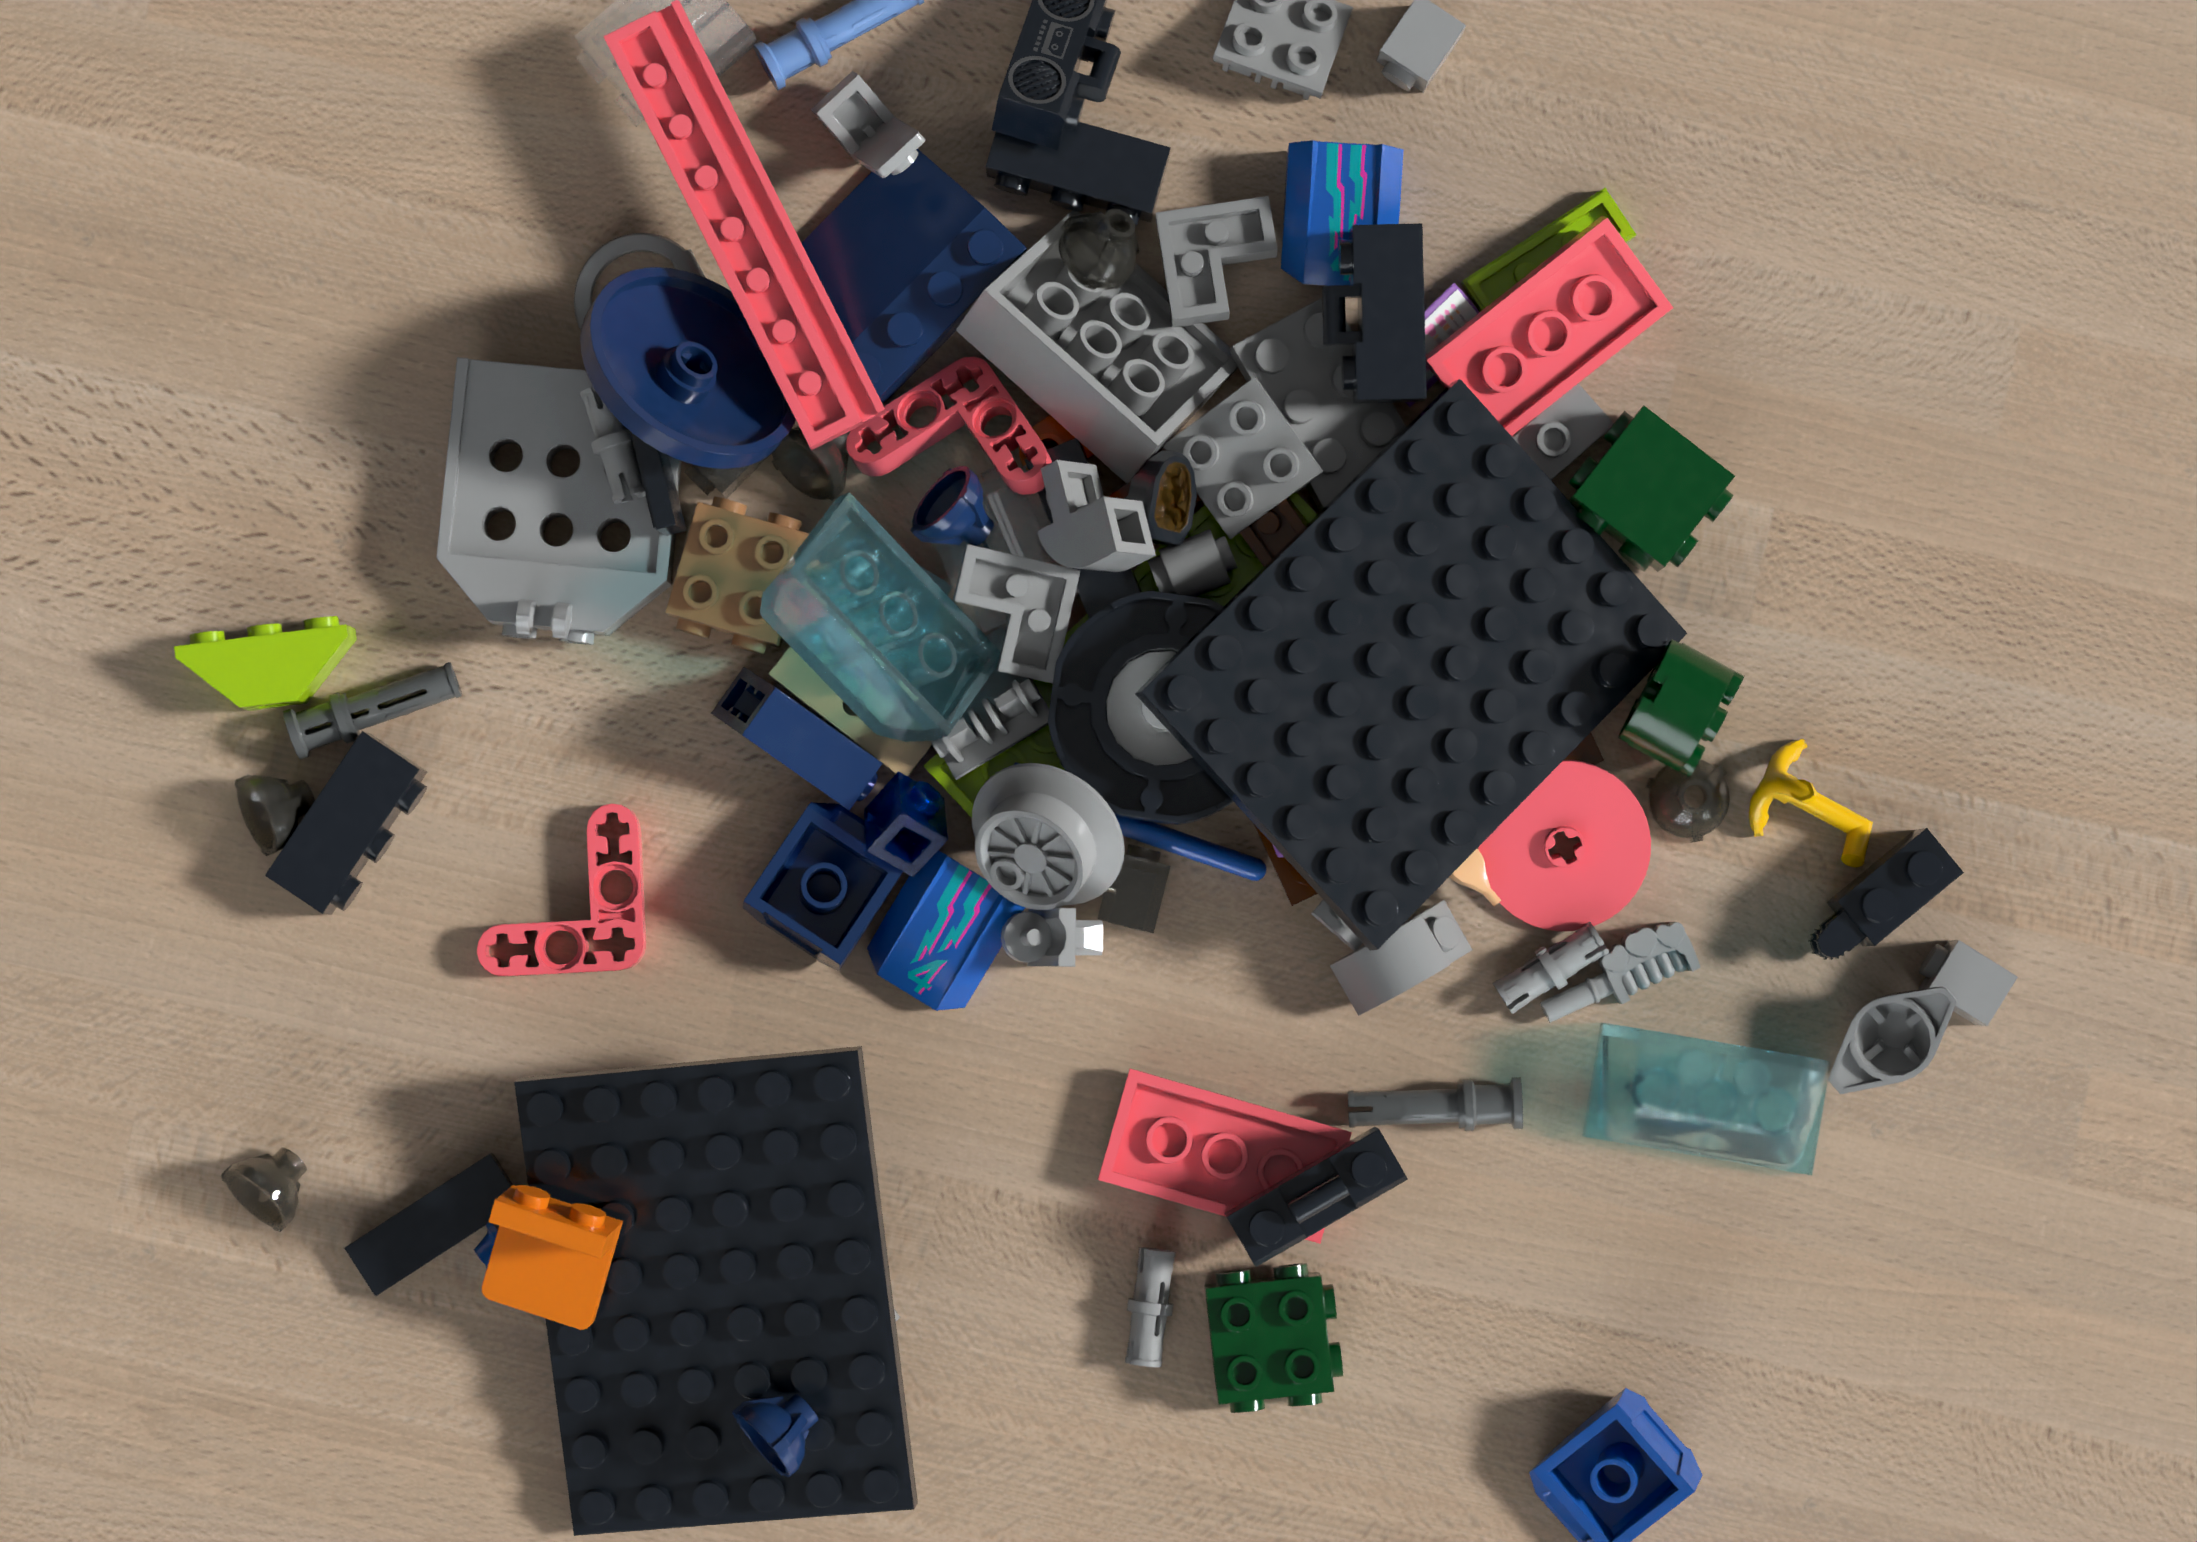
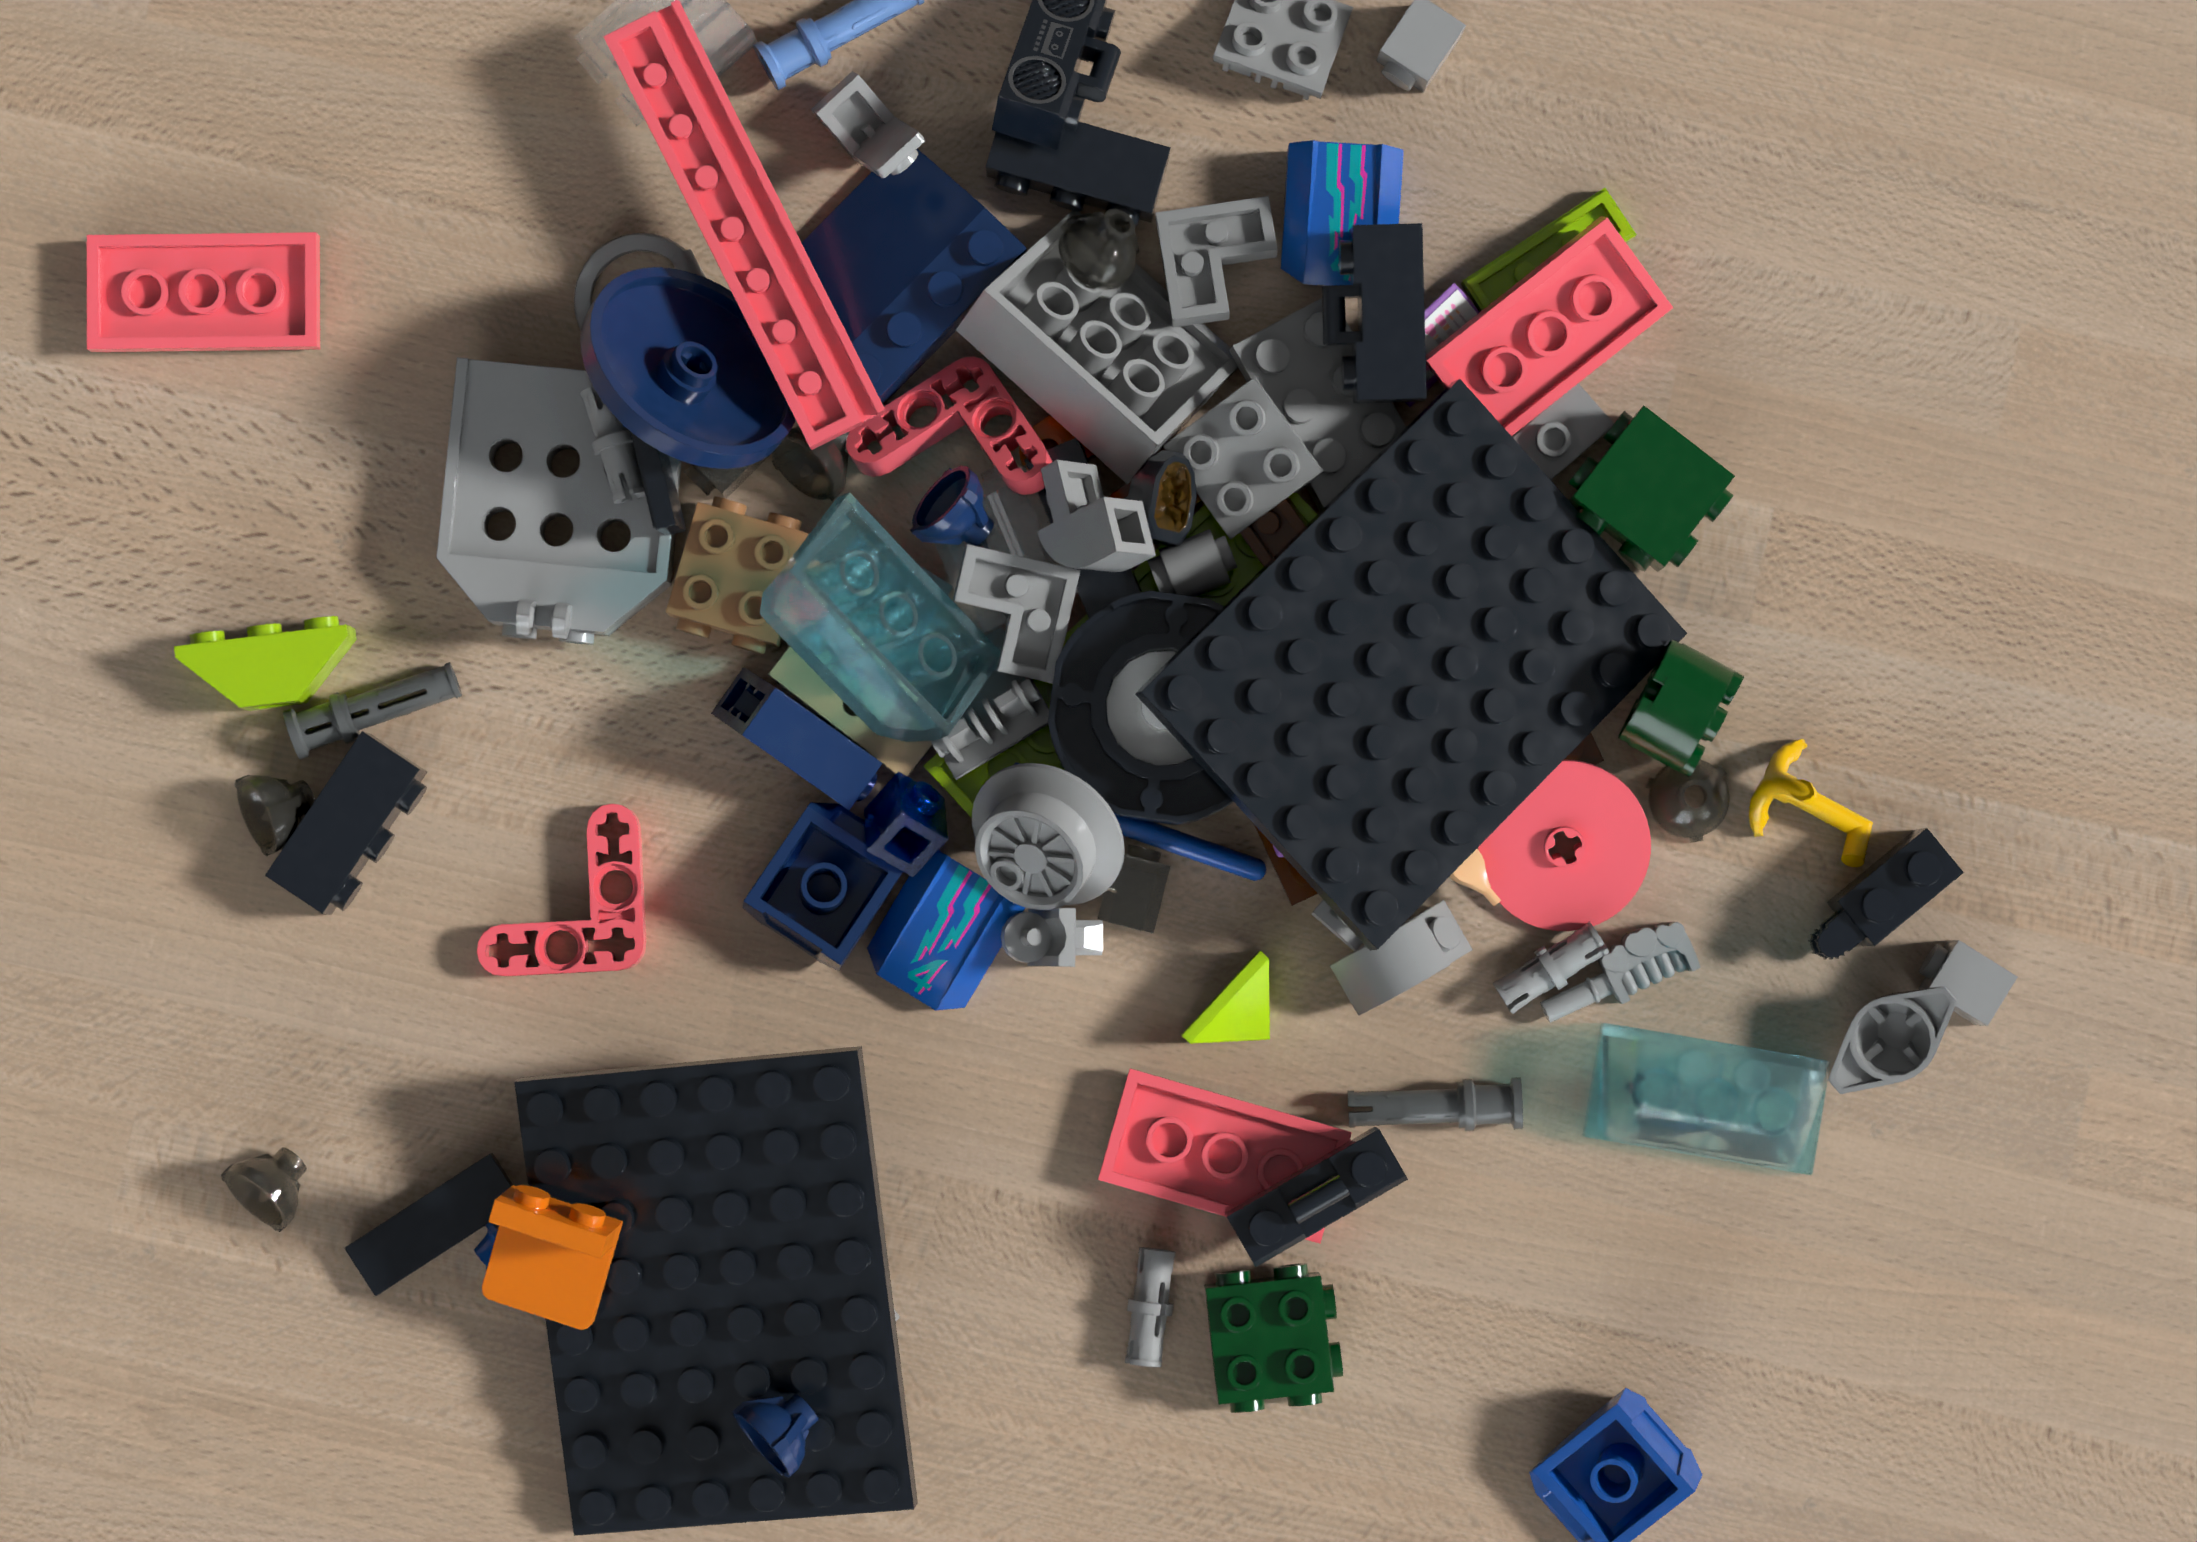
(203, 292): none -> coral plate
(1239, 1010): none -> lime slope

